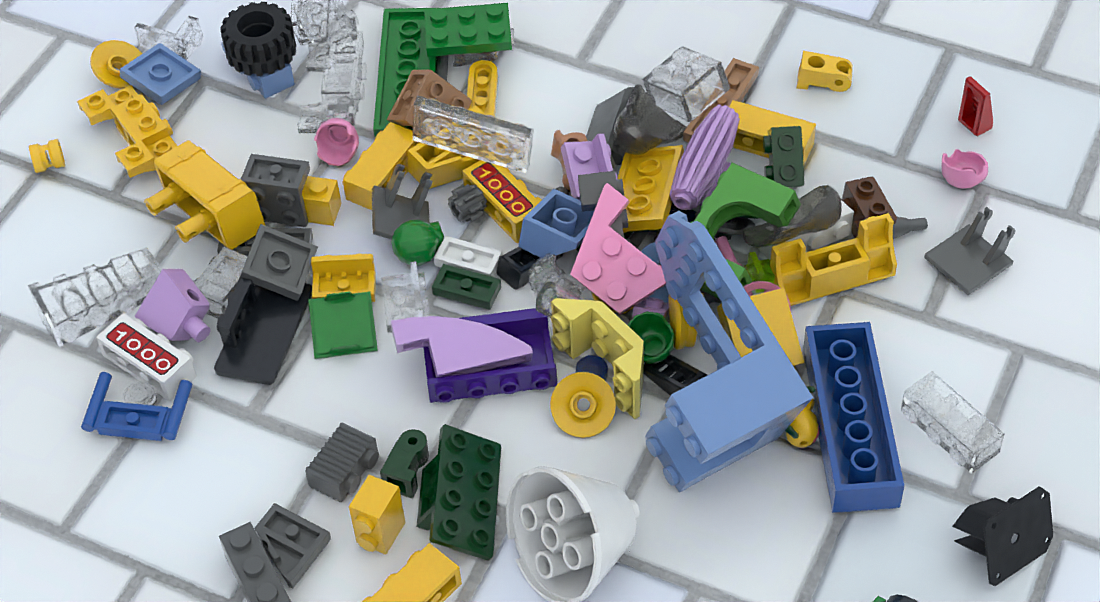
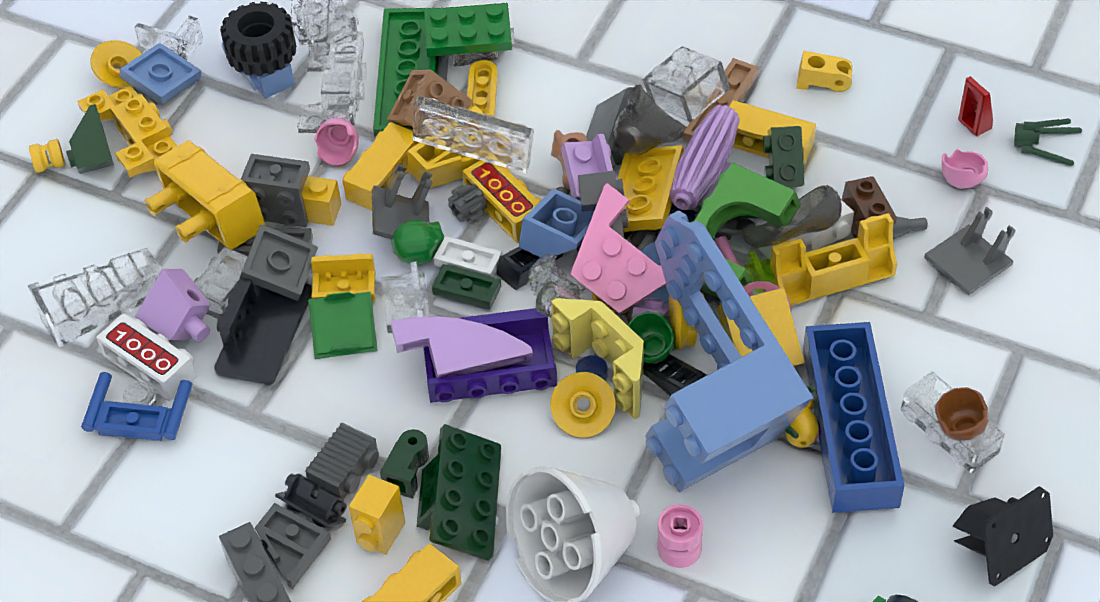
(89, 144): none -> dark green slope
(323, 509): none -> black hinge
(680, 535): none -> bright pink wheel
(962, 414): none -> dark orange hair
(1028, 134): none -> dark green plant

